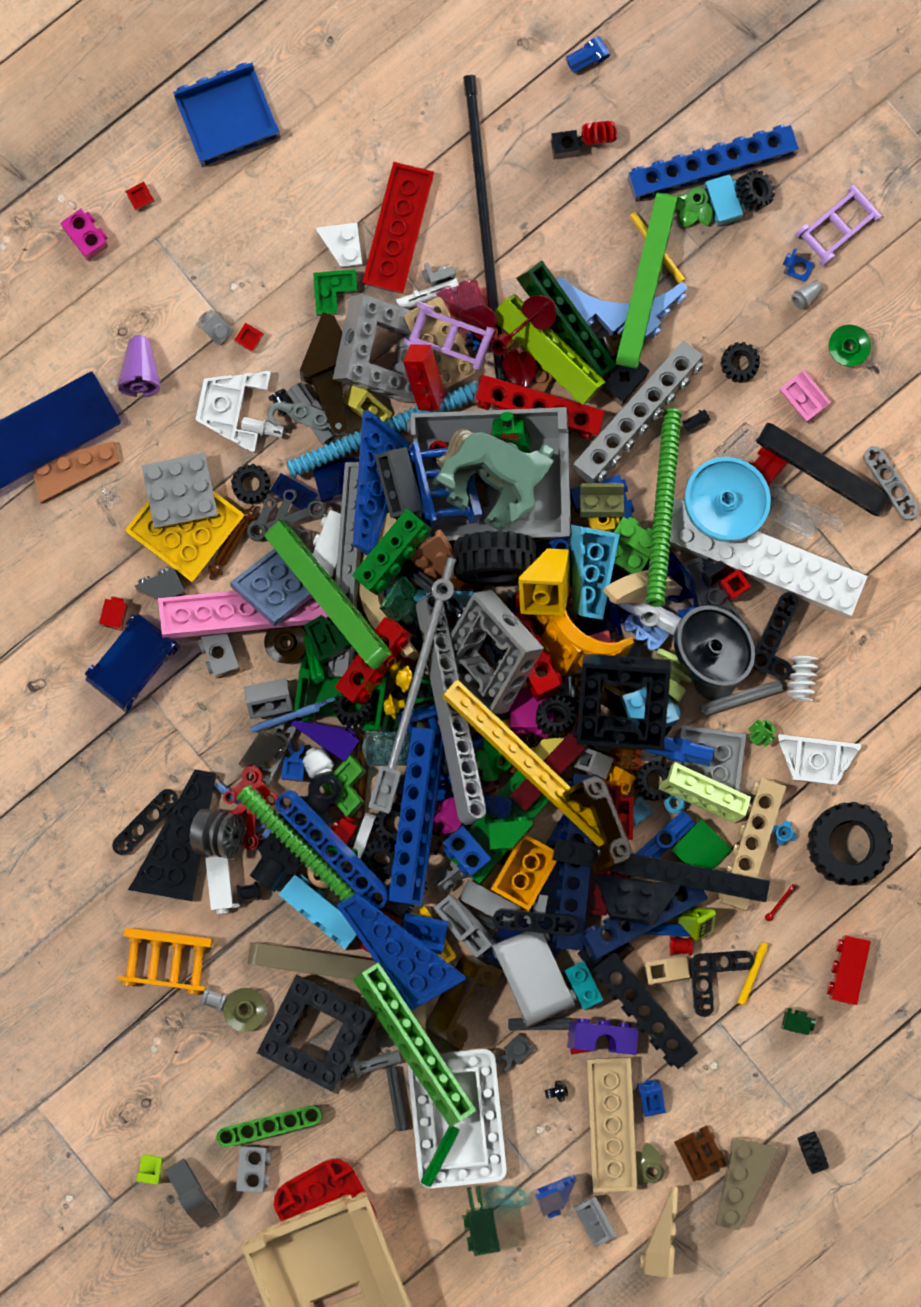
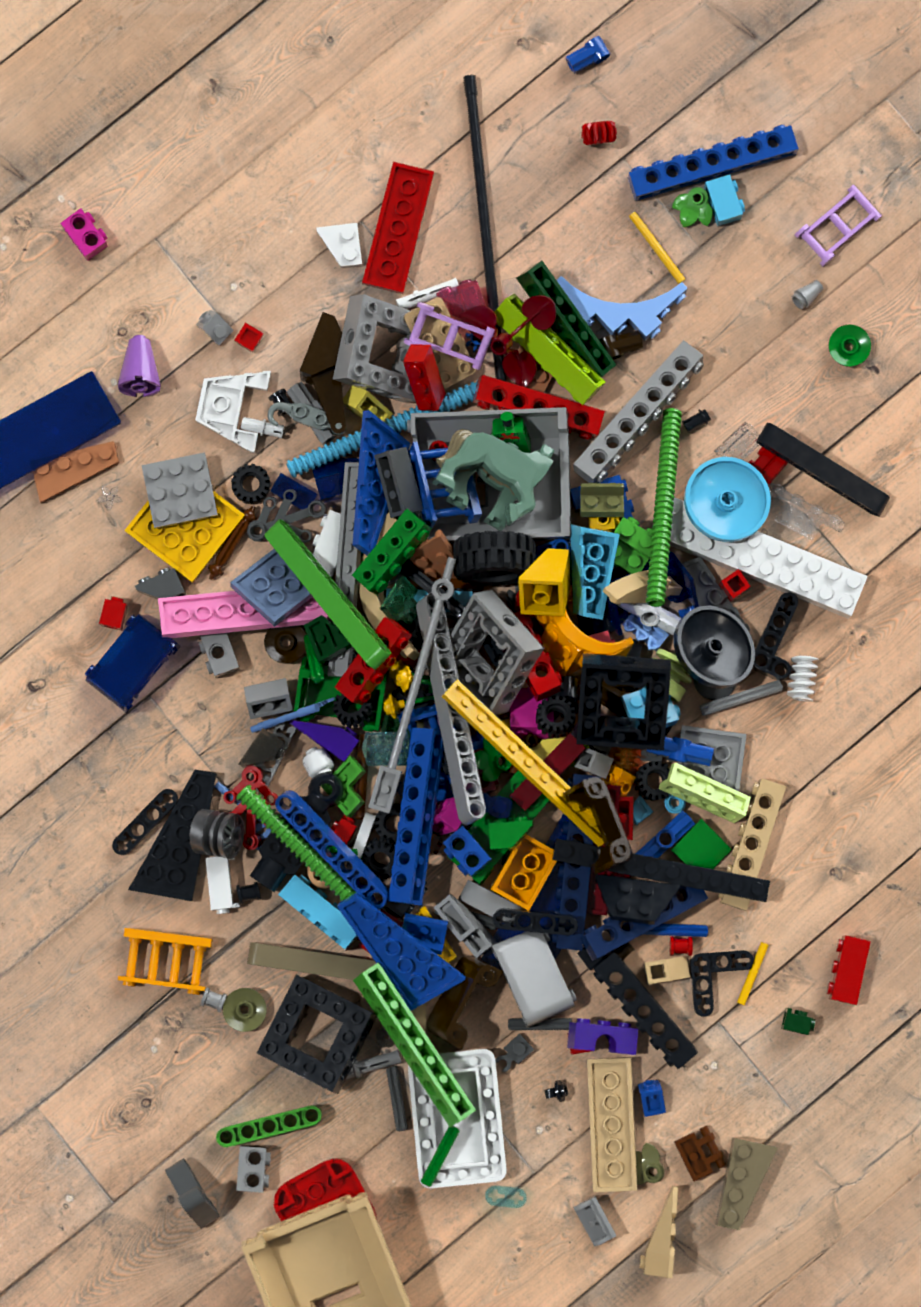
(139, 196): red plate -> none
(150, 1169): lime panel -> none
(226, 114): blue panel -> none
(293, 767): blue plate -> none
(328, 285): green plate -> none
(440, 276): light grey bracket -> none
(446, 879): light grey hinge -> none
(482, 1226): clear green brick -> none
(538, 905): light grey bracket -> none
(554, 1196): blue wedge -> none
(562, 152): black brick -> none
(583, 985): teal brick -> none
(619, 390): black brick -> none
(646, 280): bright green beam -> none
(697, 921): lime slope -> none
(713, 572): black tile -> none
(747, 194): black tyre -> none
(749, 353): black tyre -> none
(762, 732): bright green gear -> none
(769, 916): red hinge -> none
(790, 835): dark azure plate -> none
(791, 260): blue bracket -> none
(804, 396): bright pink plate -> none
(813, 1152): black tyre -> none
(816, 758): white wing -> none
(879, 838): black tyre -> none
(894, 481): light grey beam -> none

